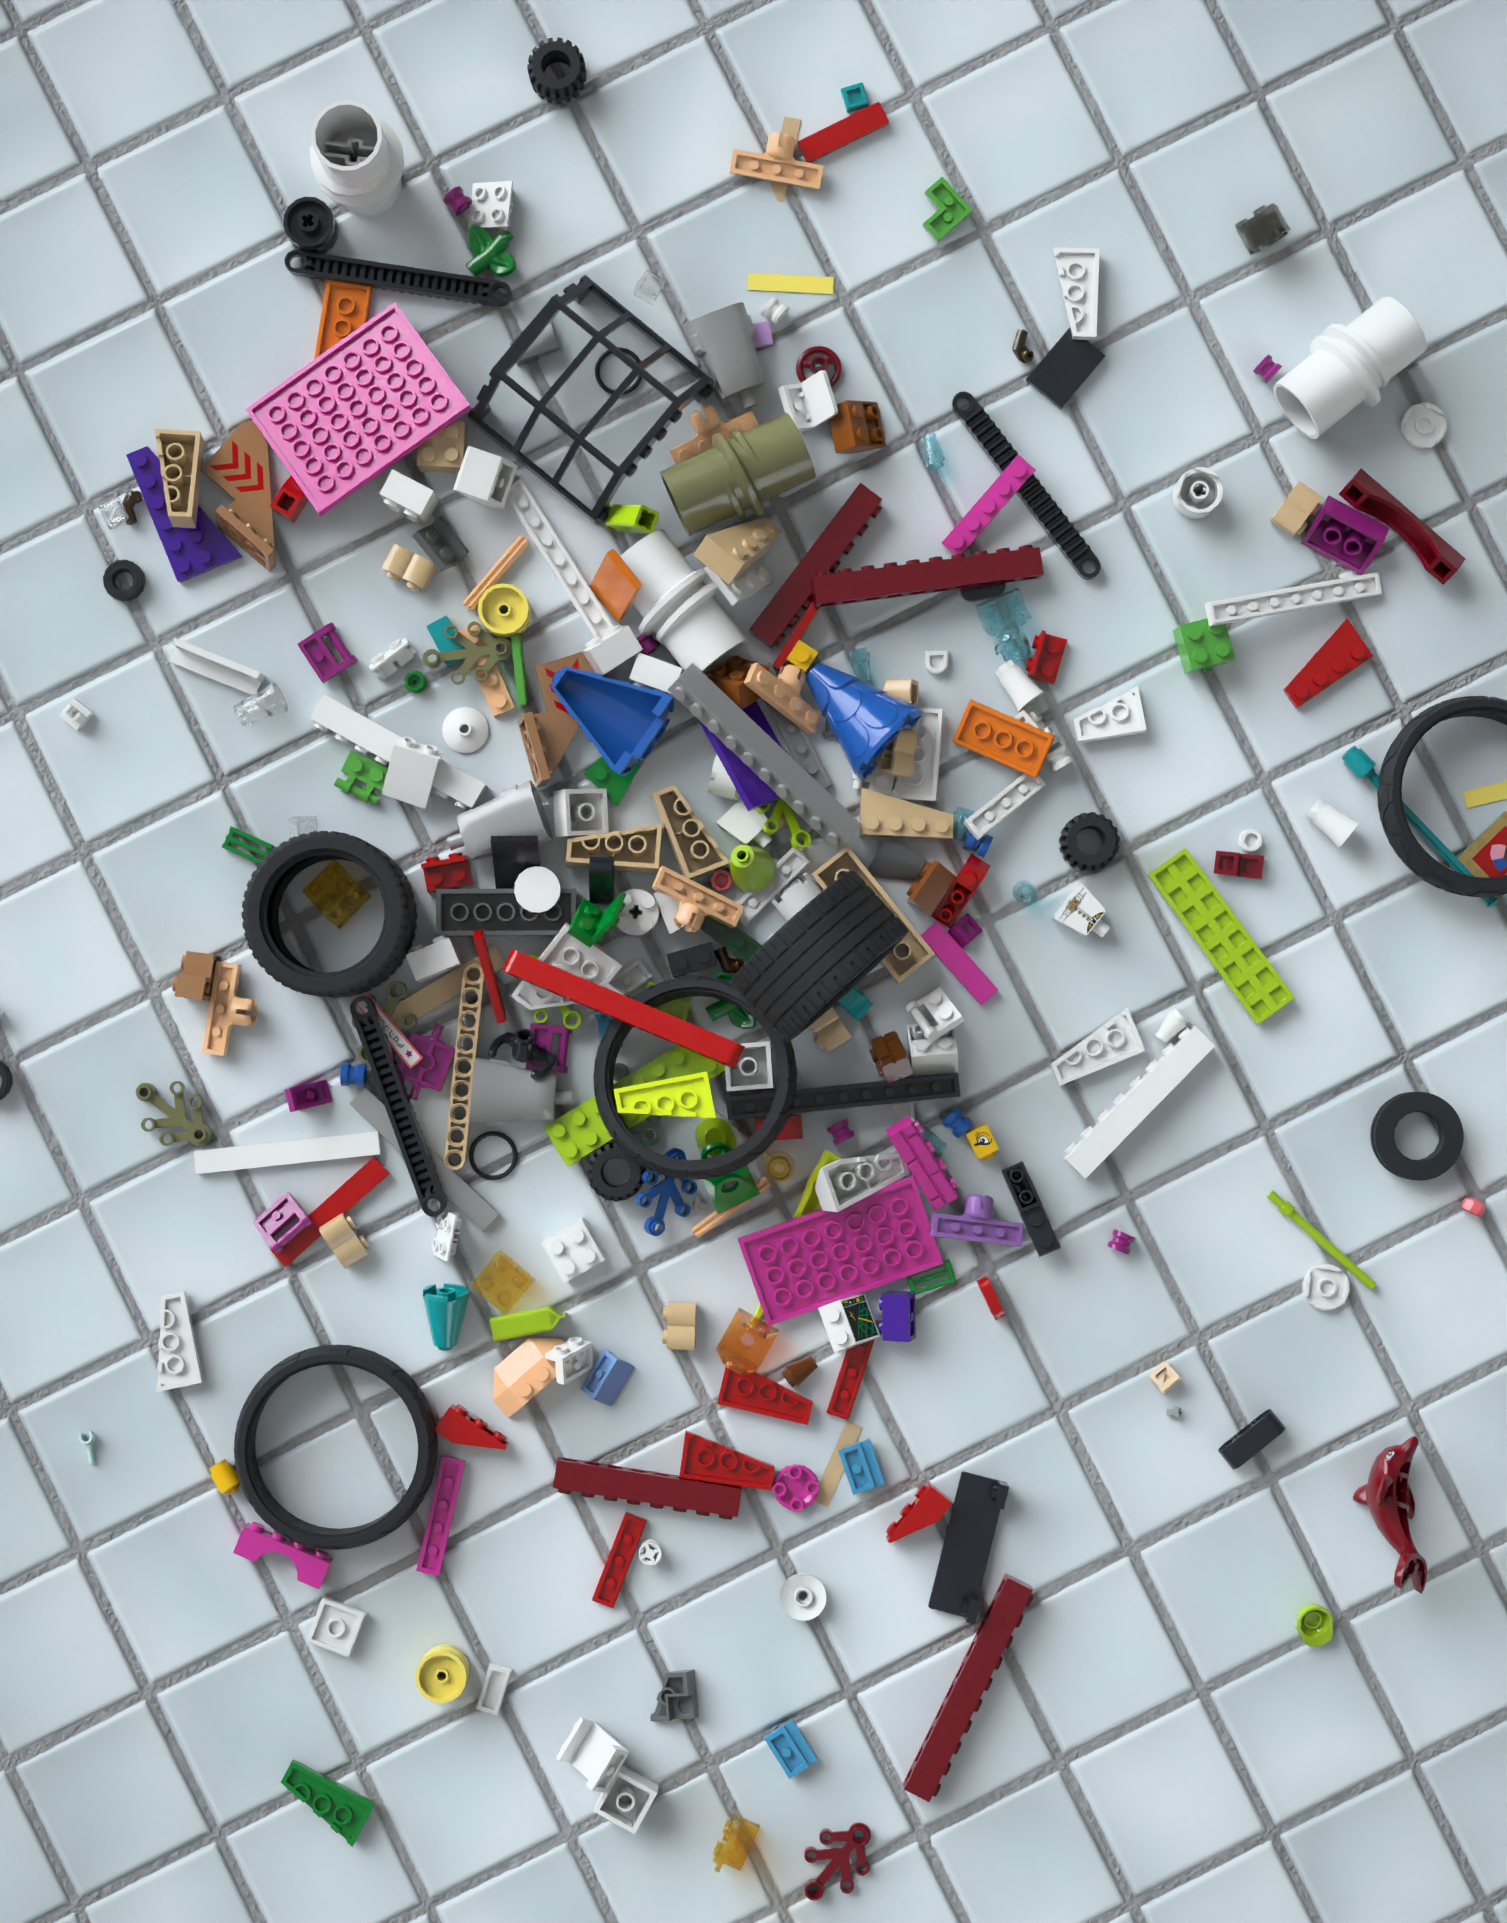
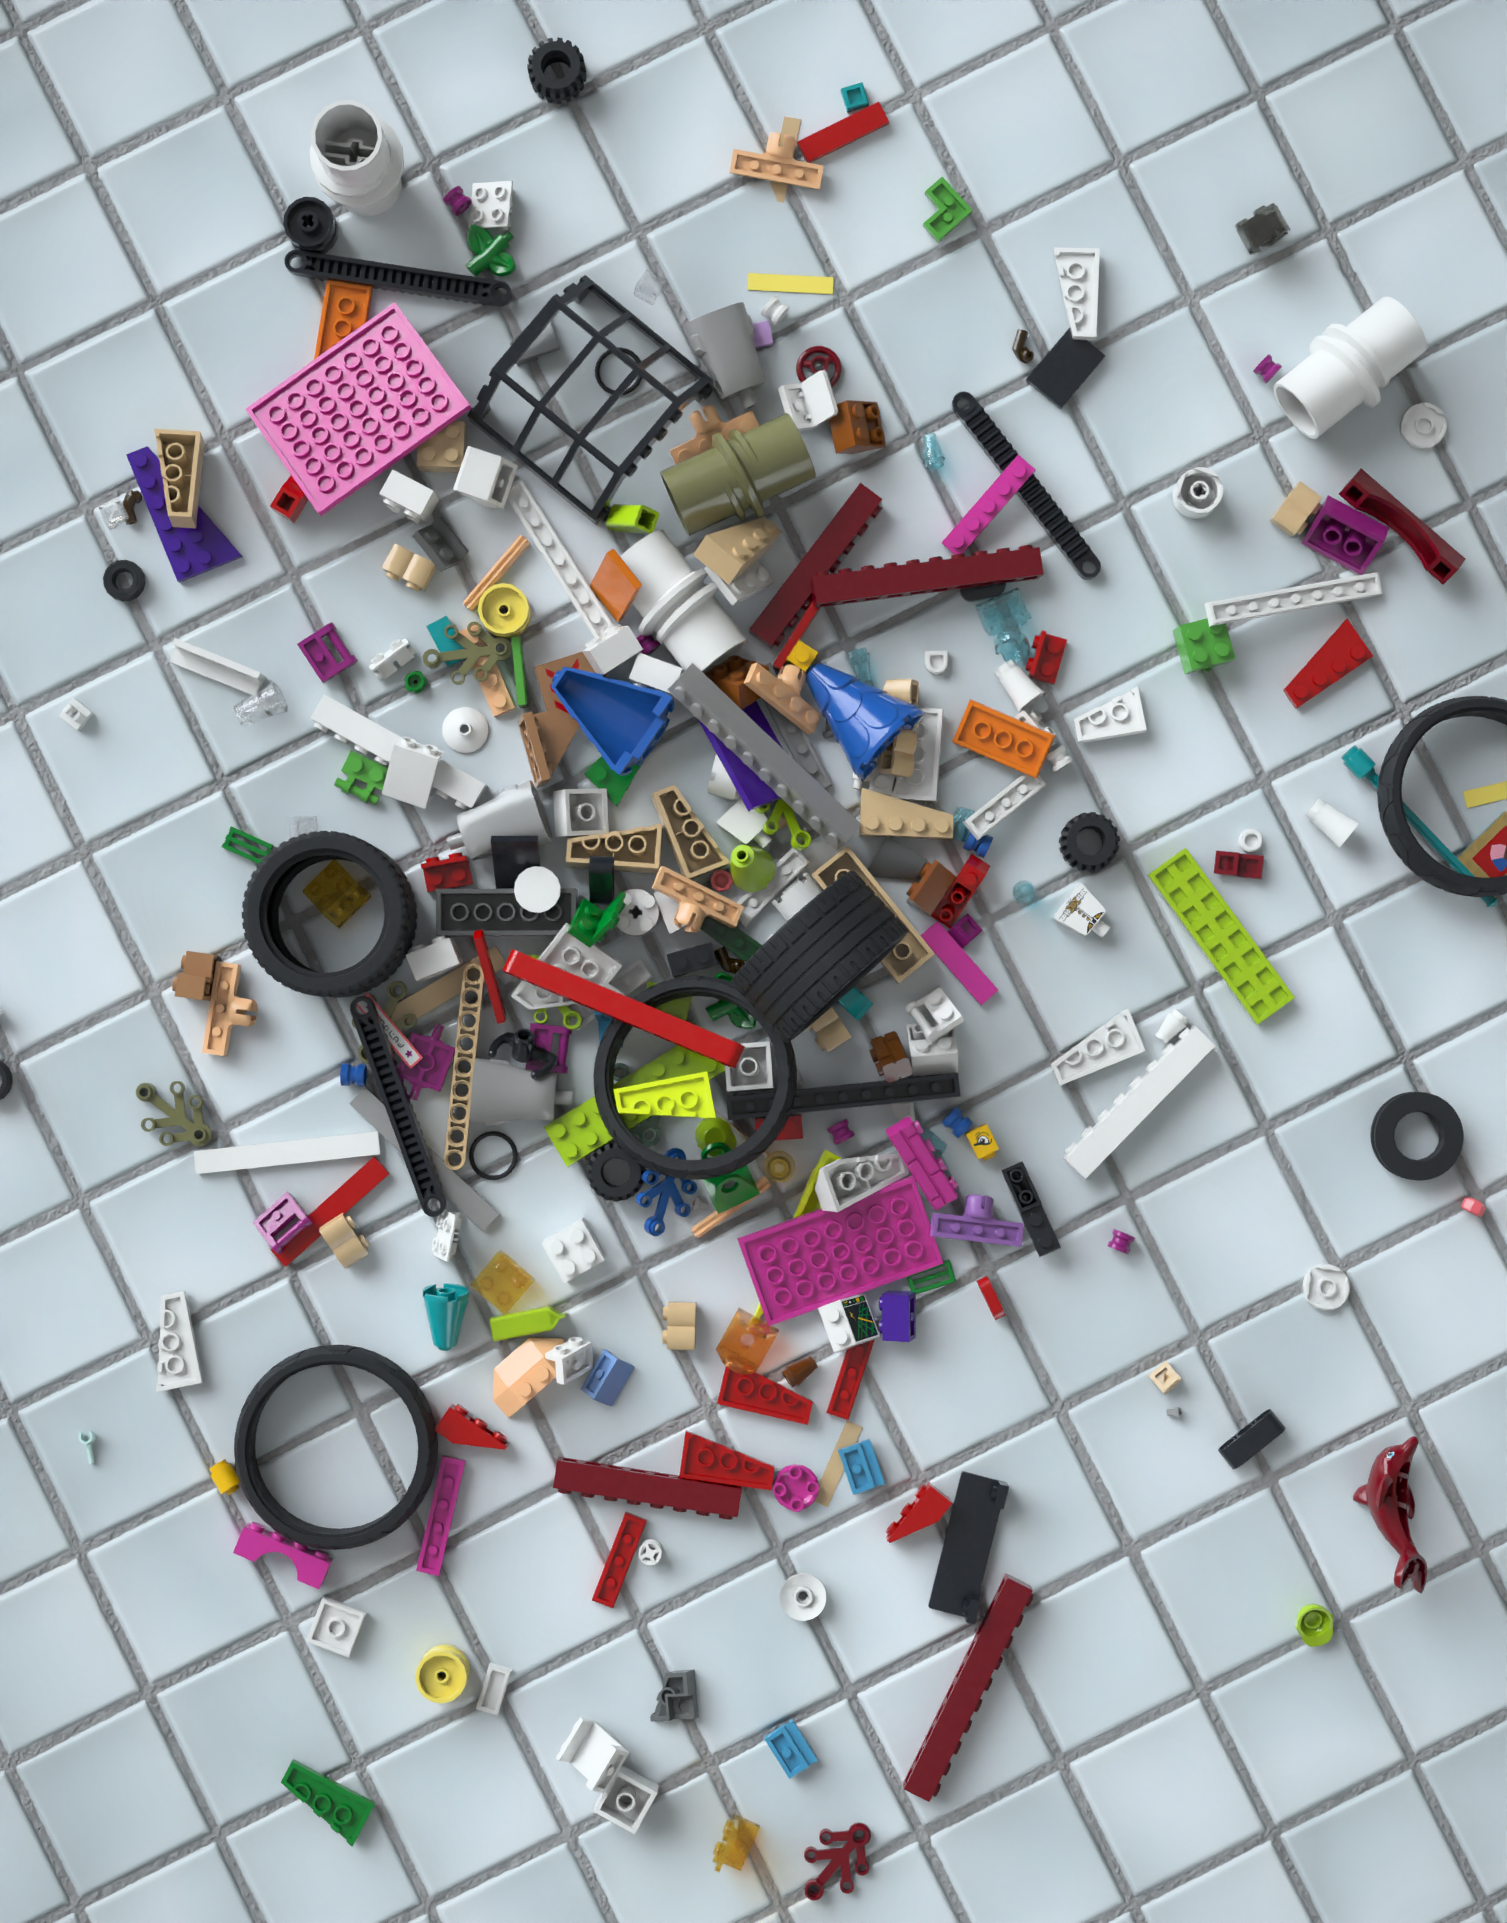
(243, 473): medium nougat piece -> none
(308, 1095): magenta slope -> none
(1287, 1209): lime bar -> none

